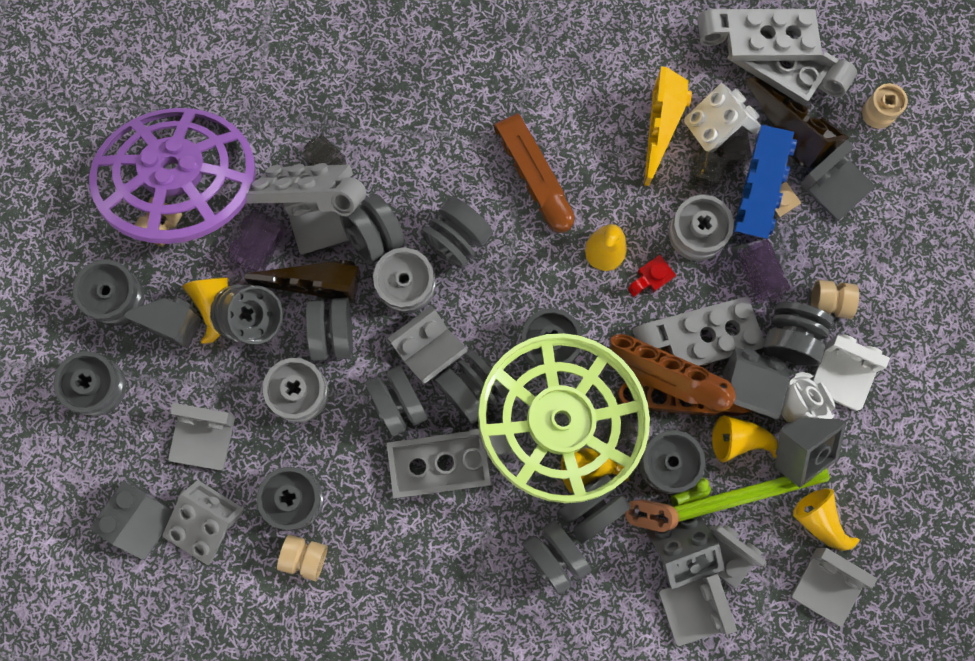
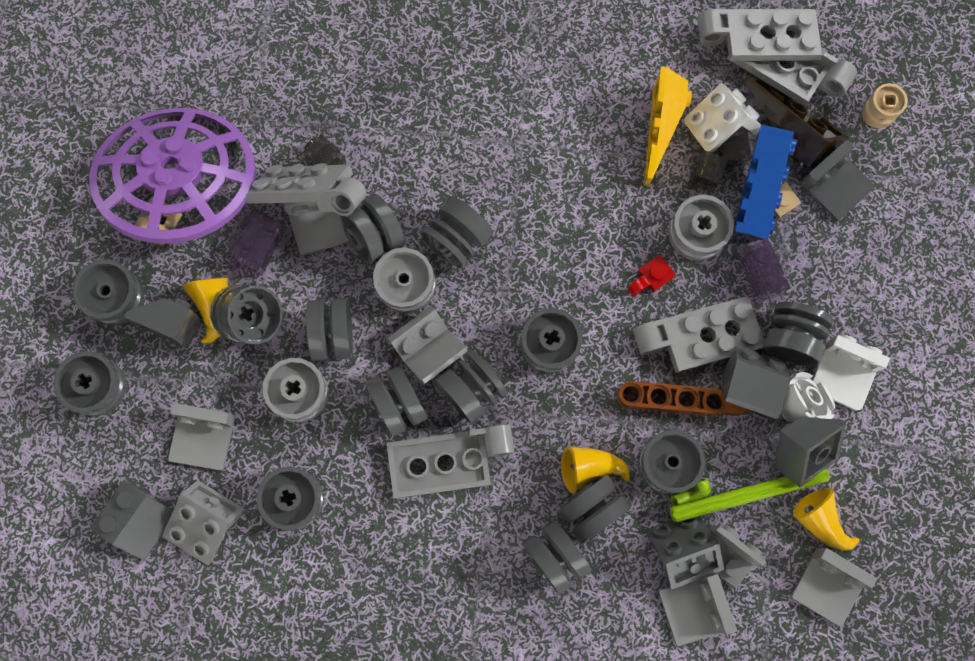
(301, 557): tan wheel -> none
(320, 279): dark brown wedge -> none
(536, 172): dark orange piece -> none
(575, 406): yellowish green dish -> none
(606, 248): yellow hat -> none
(627, 431): clear smoke brick -> none
(650, 521): nougat beam -> none
(673, 374): dark orange piece -> none
(743, 438): yellow hat -> none
(835, 299): tan wheel -> none

